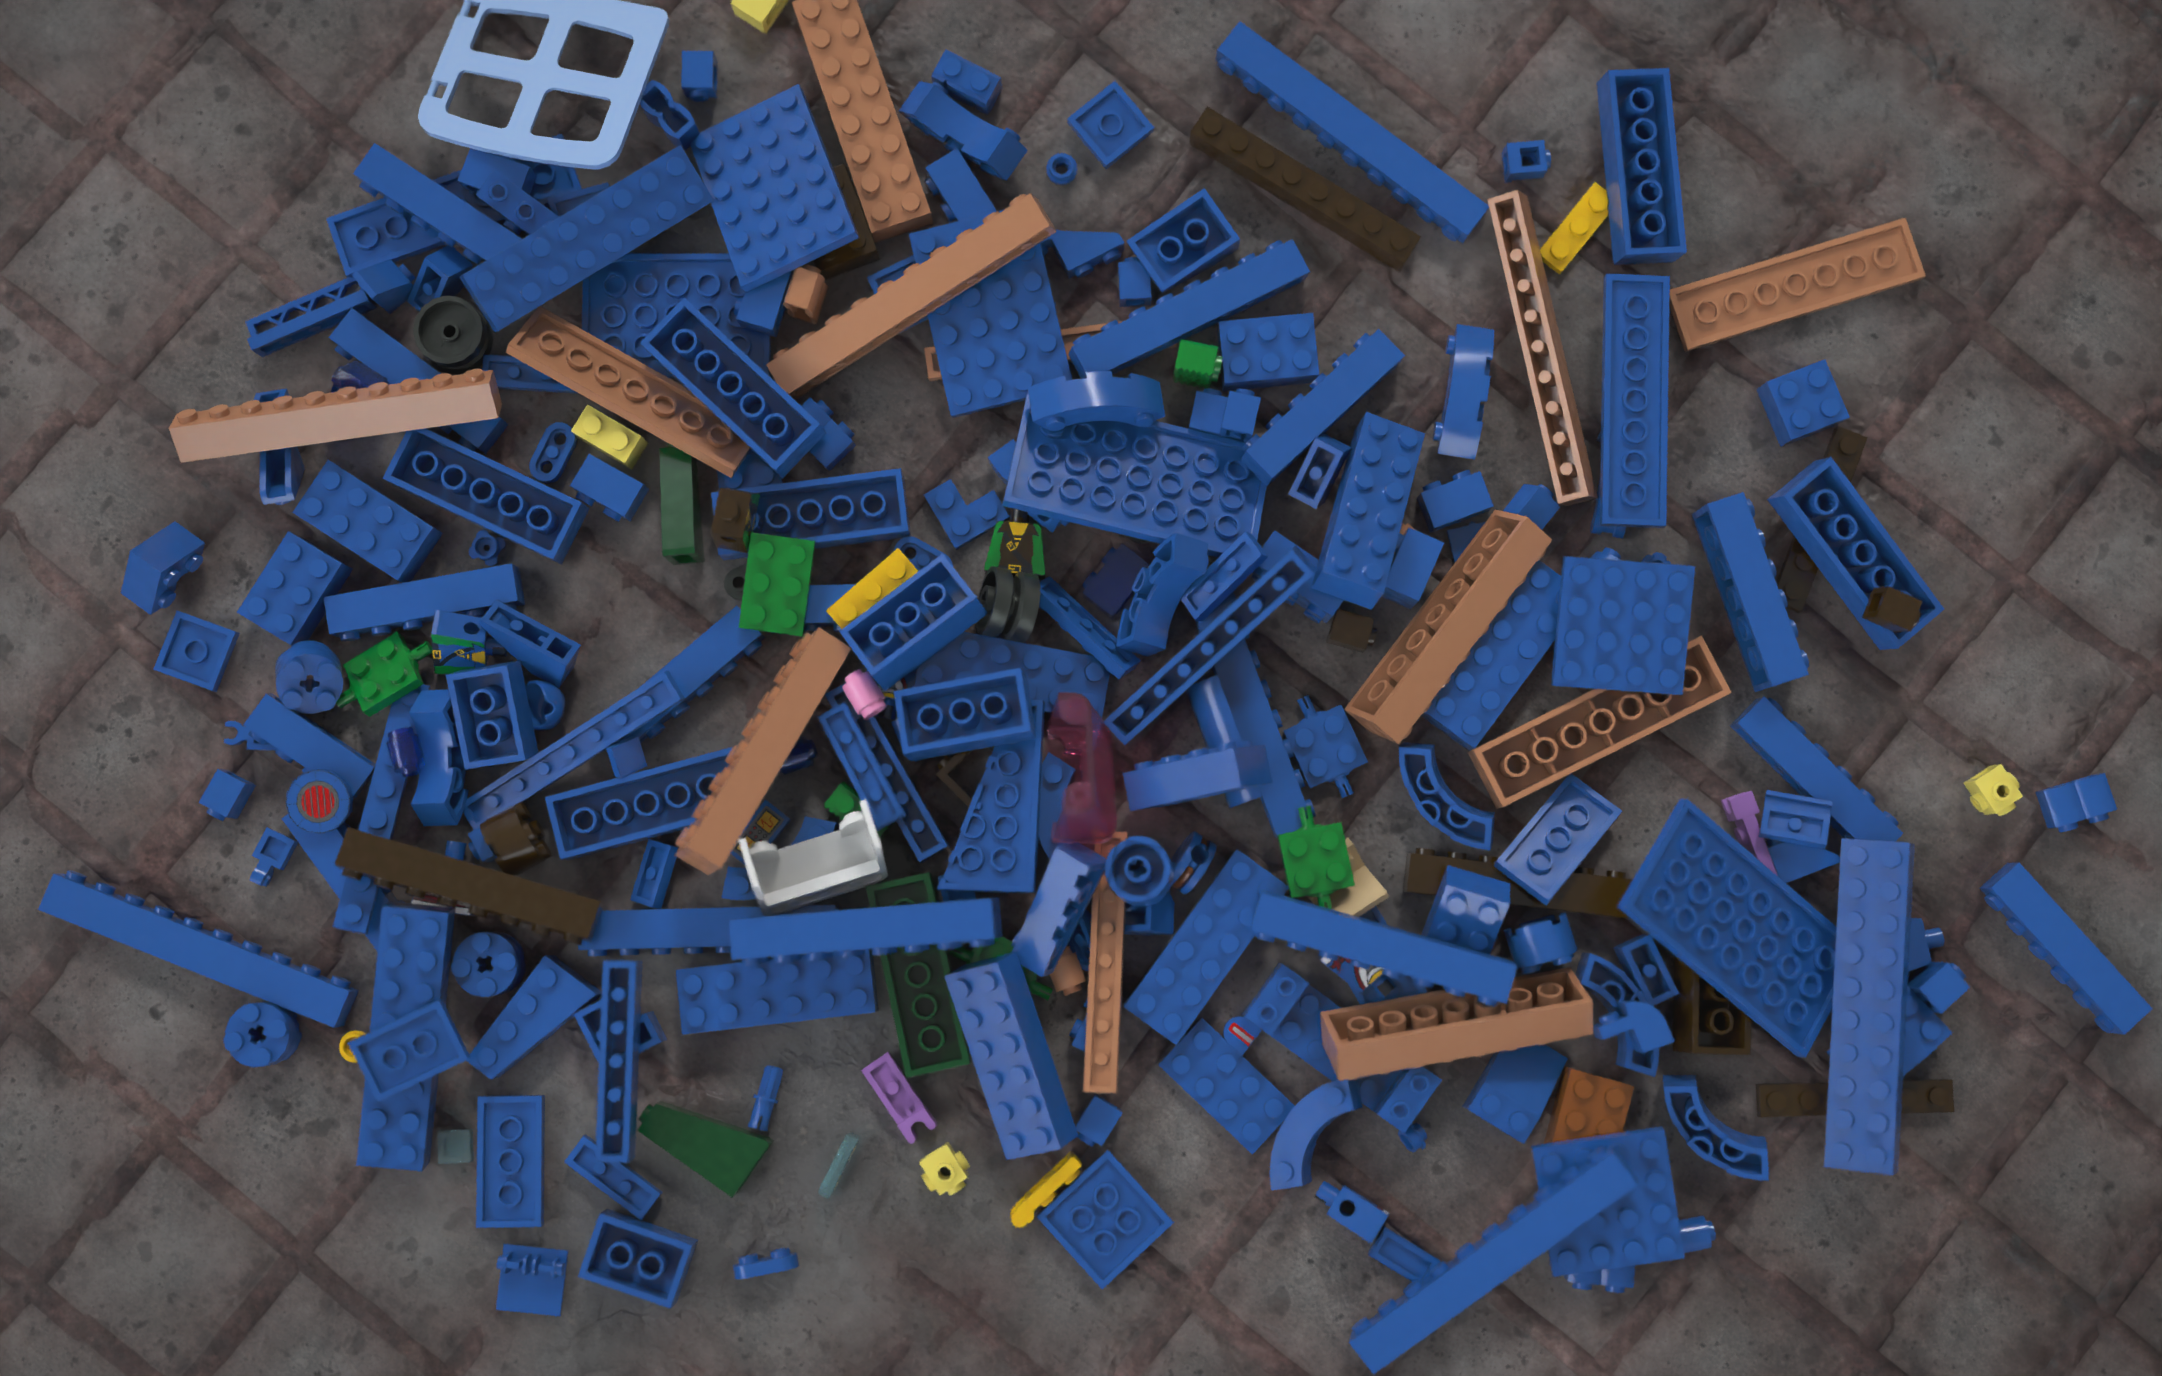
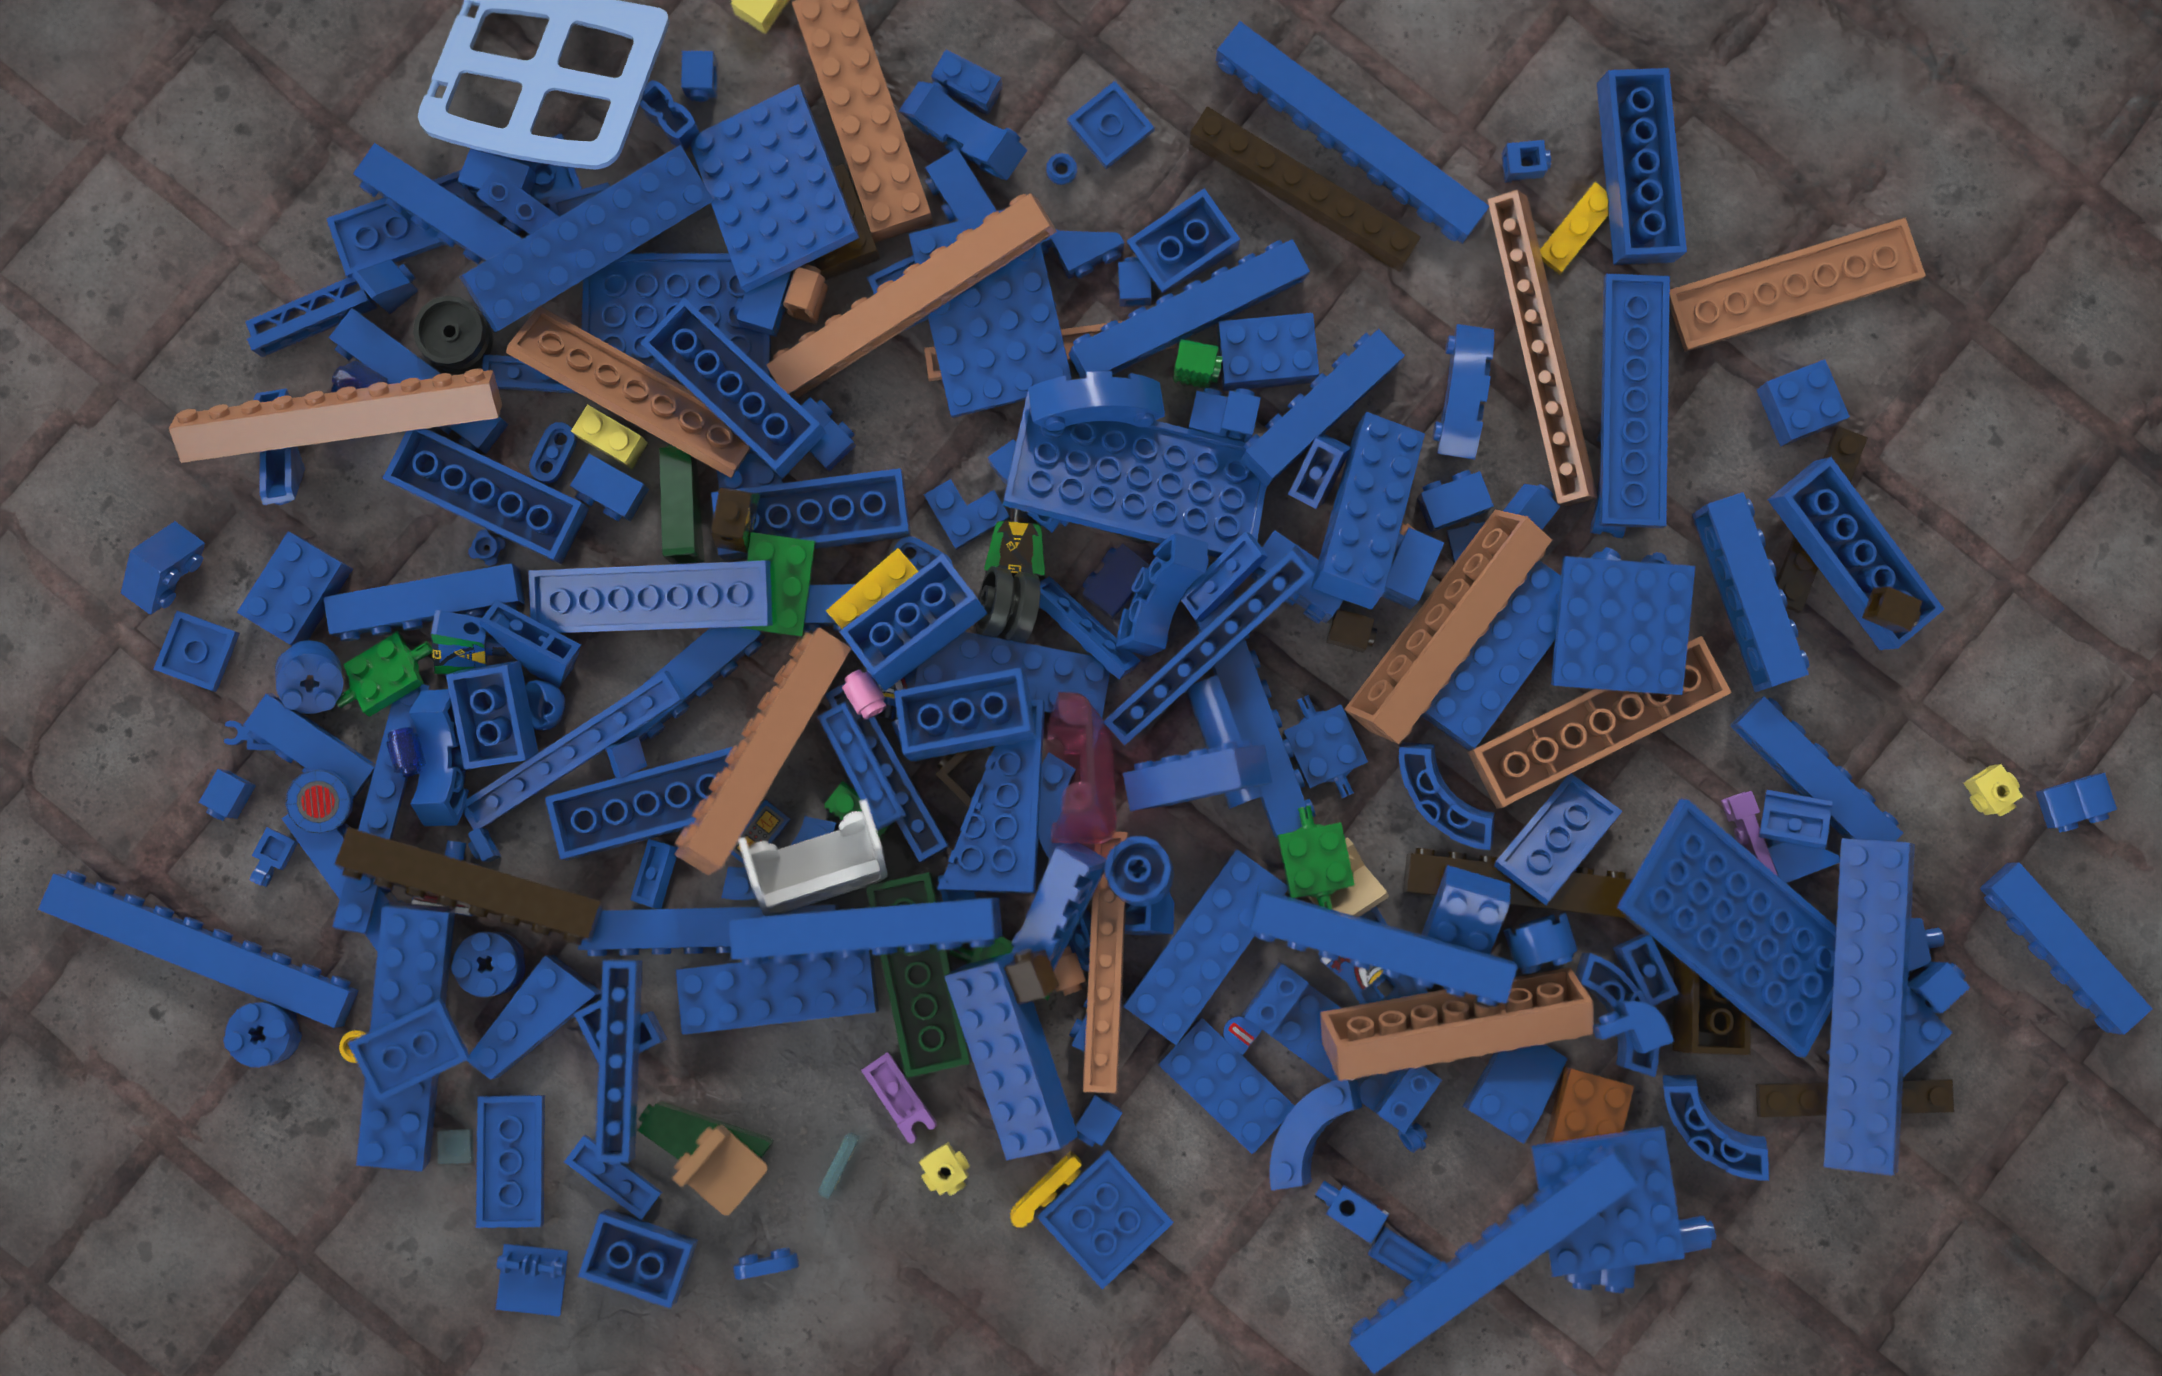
(367, 522): blue brick -> none
(439, 276): blue slope -> none
(515, 839): dark brown brick -> none
(652, 597): none -> plate
(720, 1169): none -> medium nougat bracket
(766, 1097): blue axle -> none
(800, 756): clear blue brick -> none
(1030, 975): none -> dark brown brick
(1191, 861): blue head -> none

